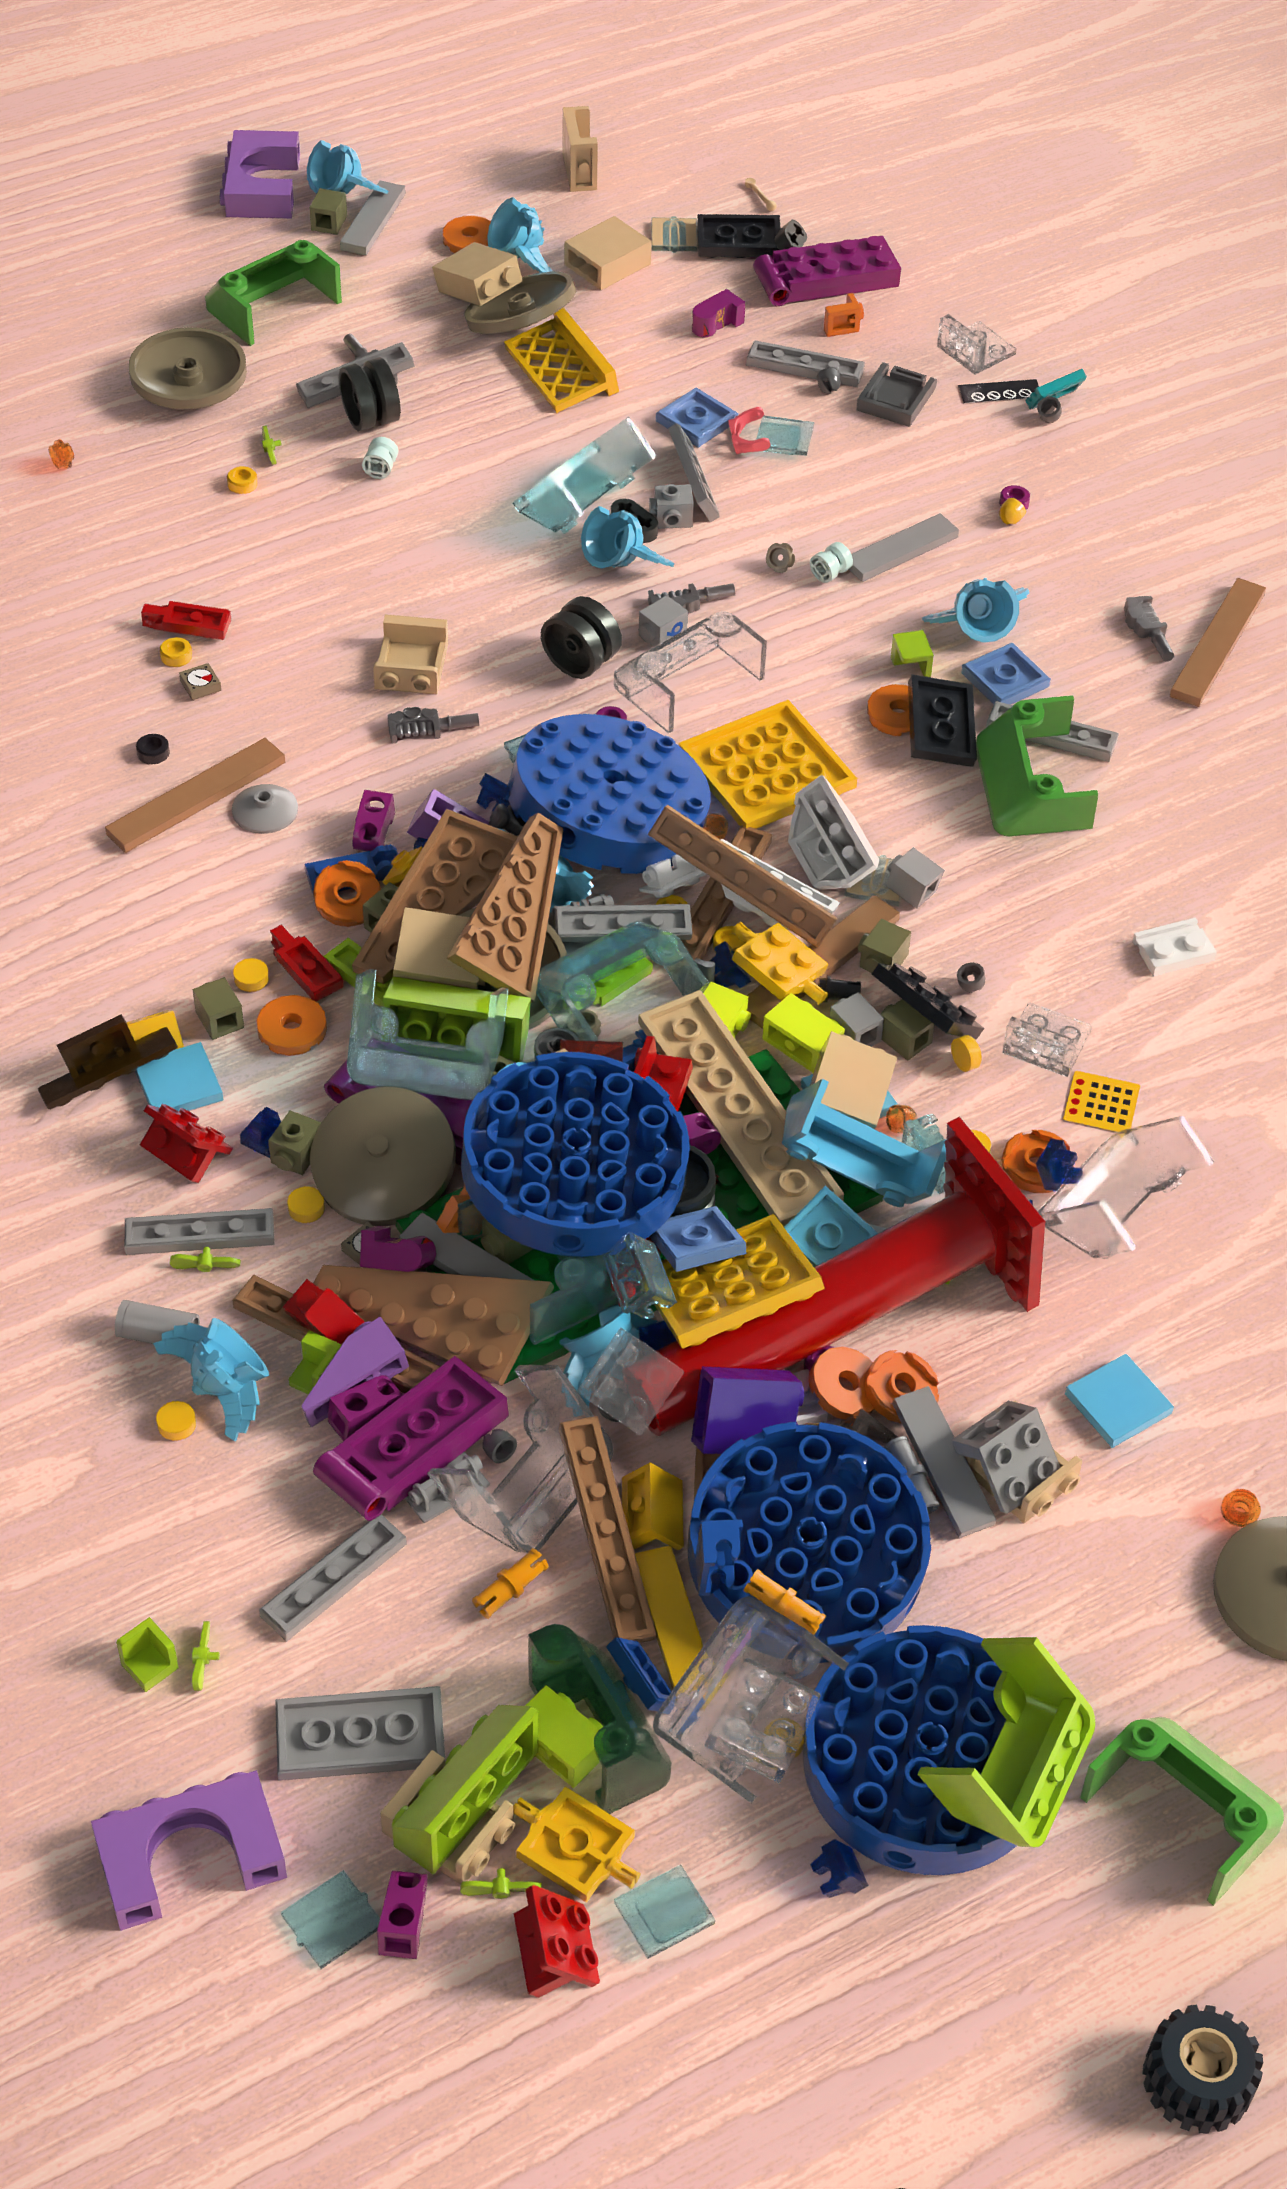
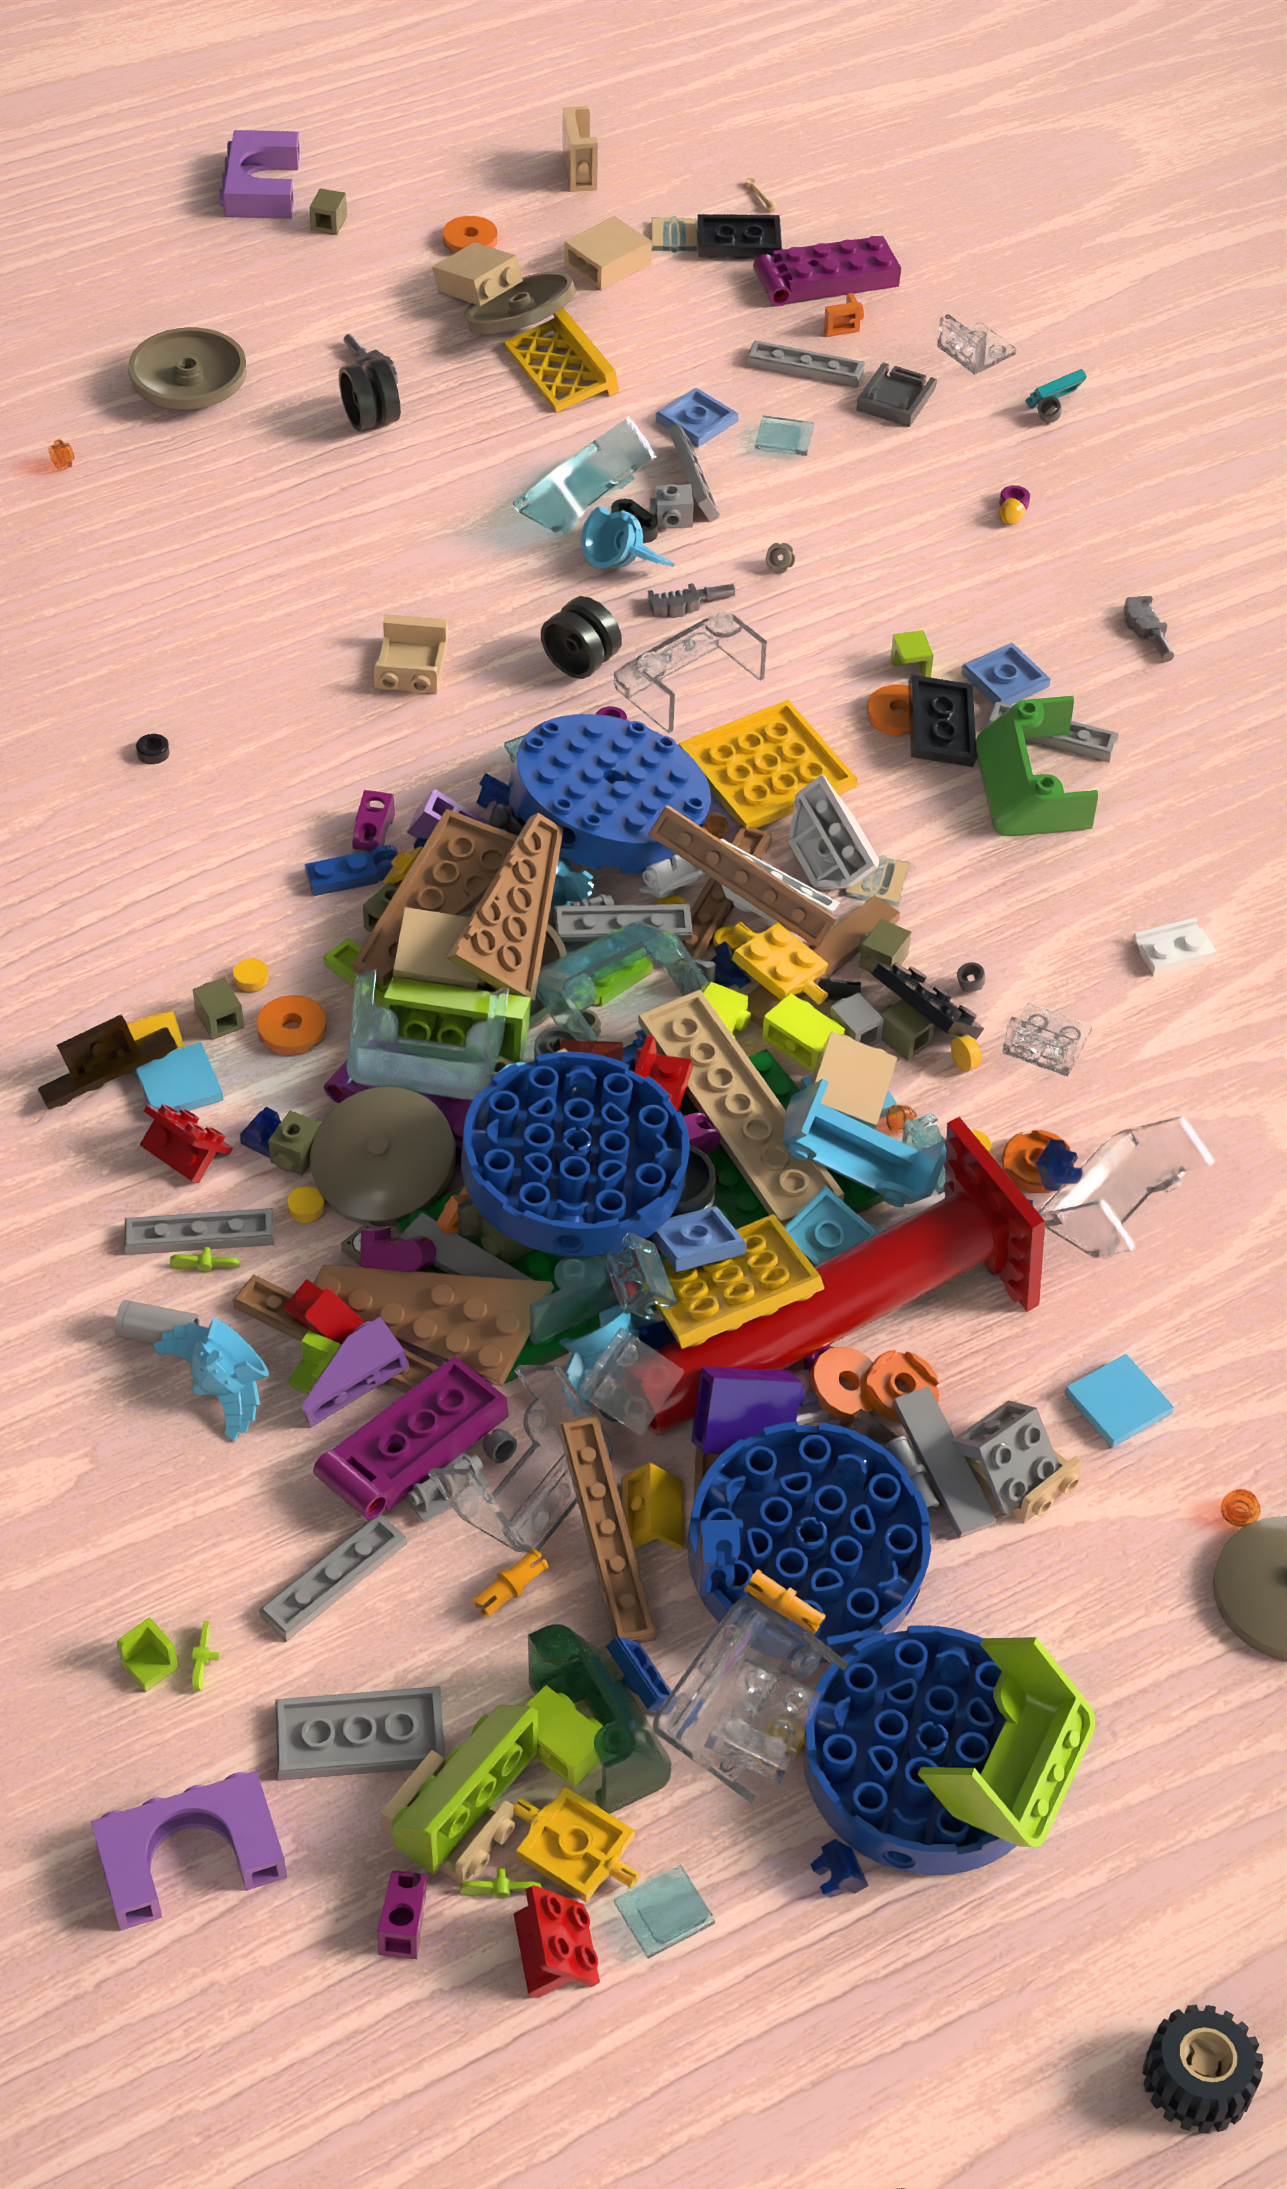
(175, 652): yellow tile -> none
(176, 1420): yellow tile -> none
(187, 619): red hinge -> none
(195, 795): medium nougat tile -> none
(200, 681): dark tan tile -> none
(235, 290): bright green windscreen -> none
(242, 480): yellow tile -> none
(264, 808): light grey dish -> none
(269, 445): lime piece -> none
(305, 964): red hinge -> none
(326, 385): light grey tile -> none
(331, 1919): clear light blue piece -> none
(332, 879): orange tile -> none
(336, 169): medium azure helmet -> none
(360, 1404): magenta leg -> none
(372, 218): light grey tile -> none
(380, 457): light aqua wheel -> none
(424, 721): flat silver piece -> none
(519, 232): medium azure helmet -> none
(662, 620): light grey brick -> none
(670, 1610): yellow tile -> none
(717, 313): magenta leg -> none
(736, 426): coral cap -> none
(790, 236): pearl dark grey beam -> none
(831, 562): light aqua wheel -> none
(834, 380): dark grey hinge -> none
(902, 547): light grey tile -> none
(914, 877): light grey brick -> none
(984, 609): medium azure helmet -> none
(997, 390): black sticker -> none
(1101, 1102): yellow sticker -> none
(1217, 642): medium nougat tile -> none
(1247, 1810): bright green windscreen -> none

